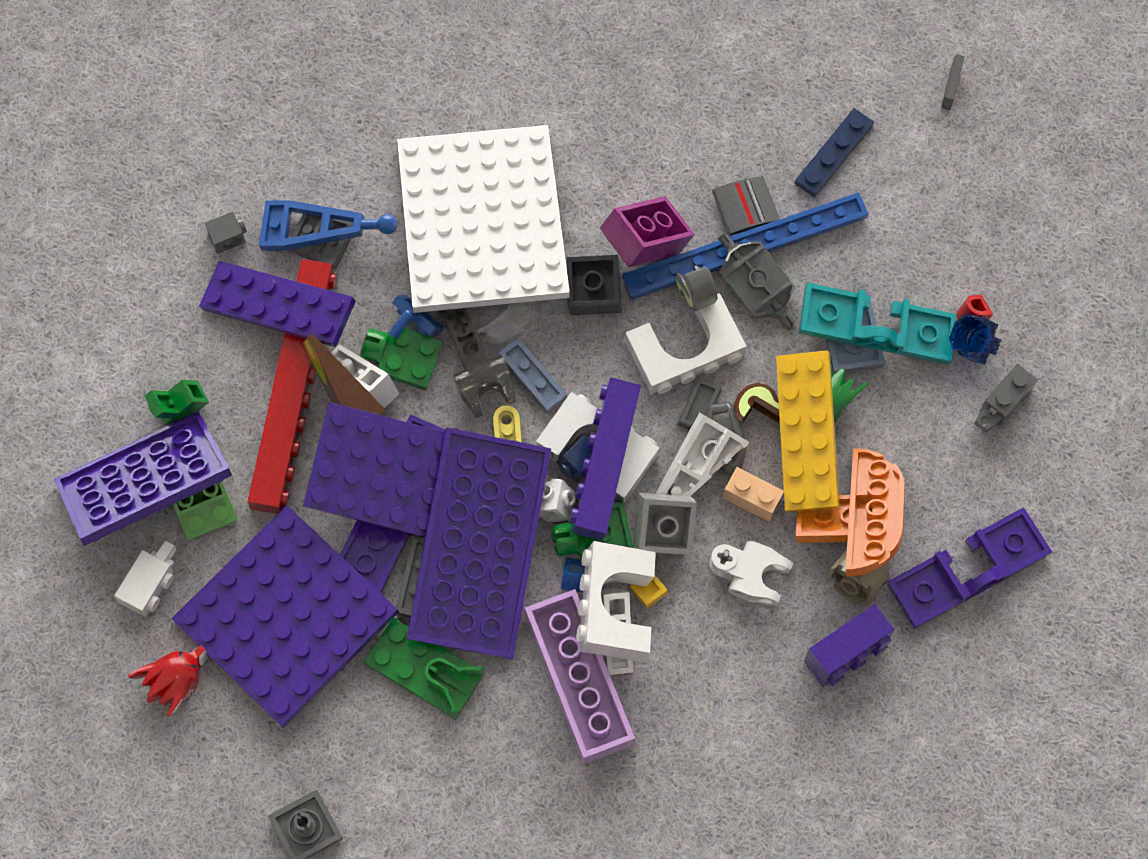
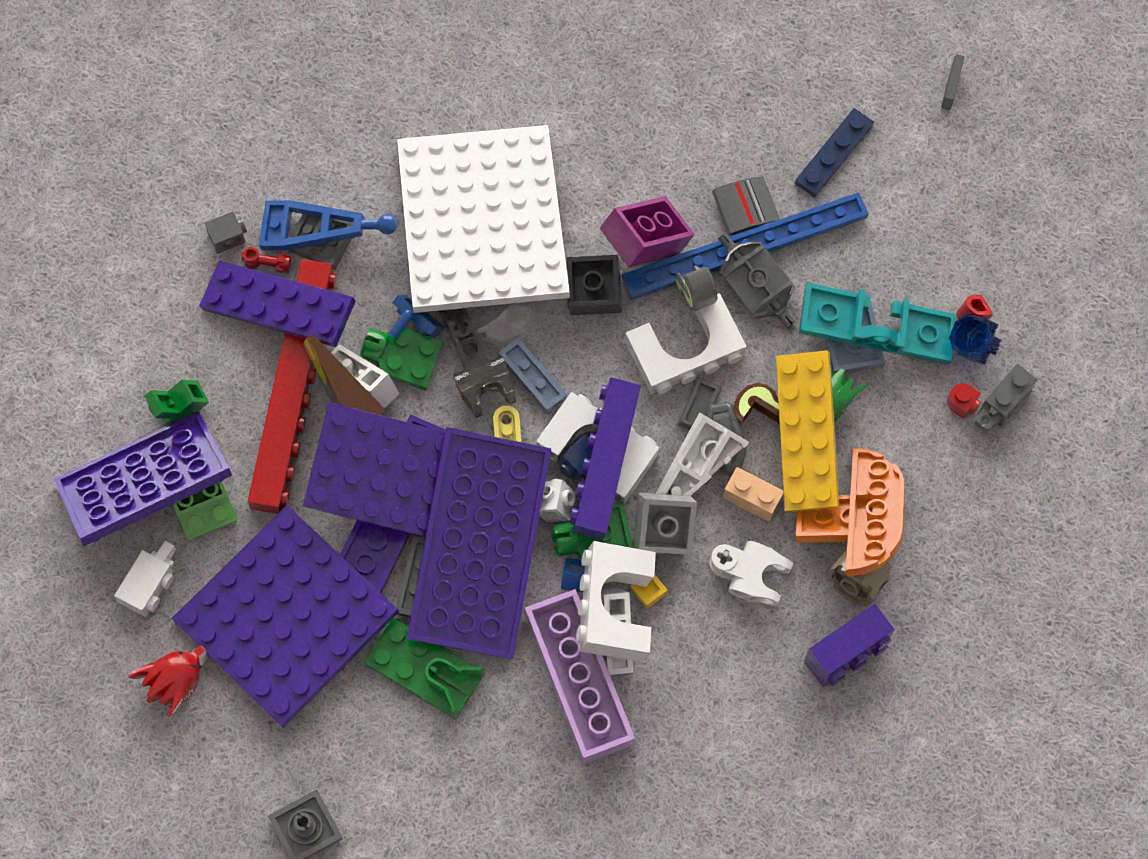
(253, 259): none -> red bar
(934, 588): dark purple plate -> none
(963, 400): none -> red plate

